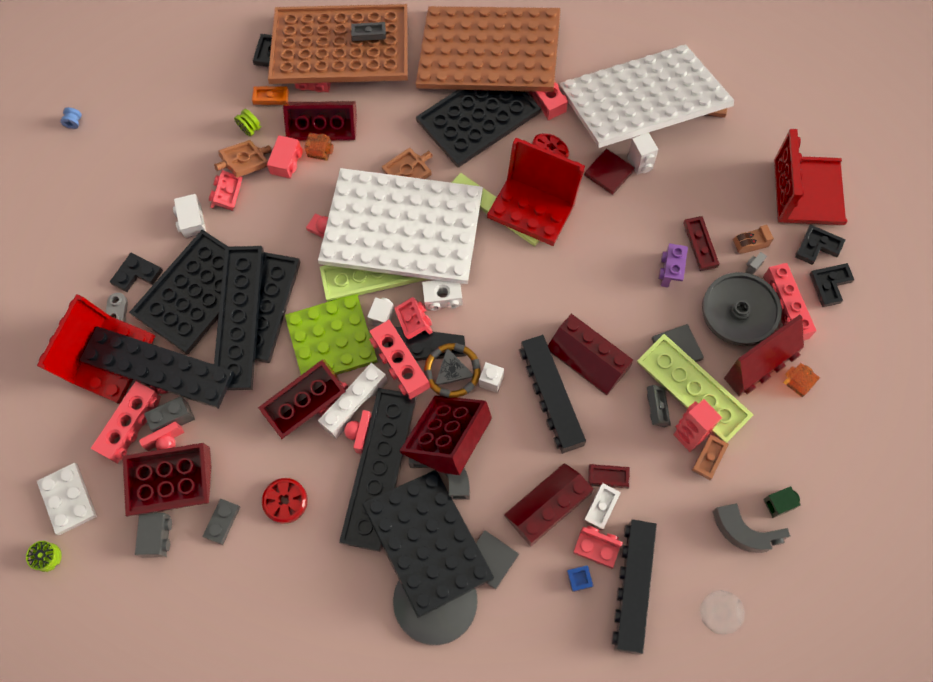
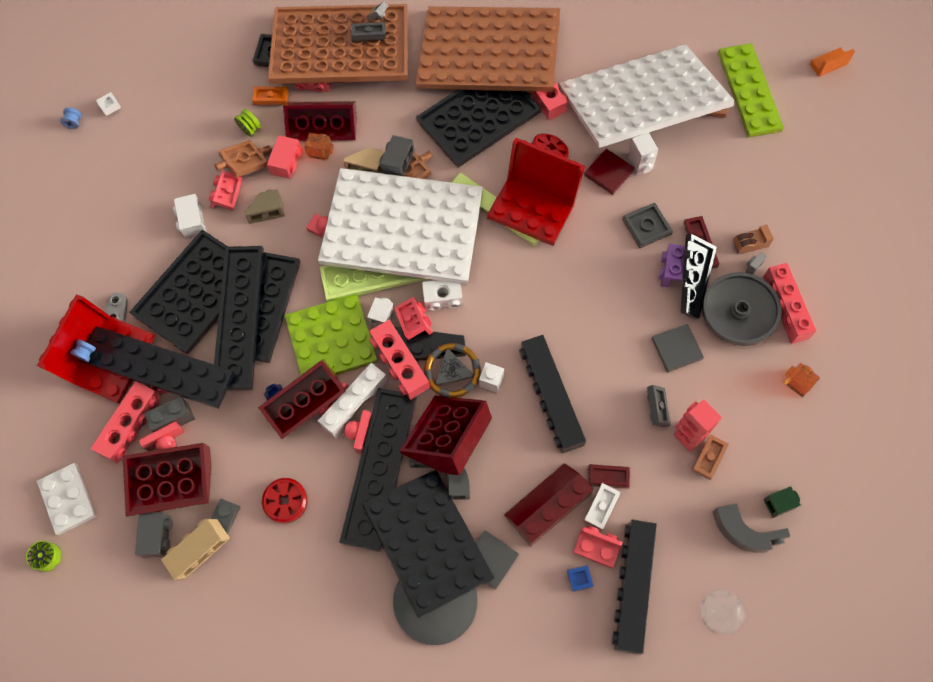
(82, 350): none -> medium blue wheel
(108, 104): none -> white plate
(134, 268): black plate -> none
(195, 548): none -> tan brick
(265, 207): none -> dark tan slope
(271, 390): none -> clear blue plate
(364, 160): none -> tan slope
(378, 11): none -> light grey plate
(397, 156): none -> dark grey brick
(589, 354): dark red slope -> none
(647, 225): none -> dark grey tile
(691, 383): yellowish green plate -> none
(696, 273): none -> black wing
(750, 90): none -> lime plate
(767, 357): dark red slope -> none
(808, 187): red bracket -> none
(818, 240): black plate -> none
(827, 282): black plate -> none
(831, 61): none -> orange panel

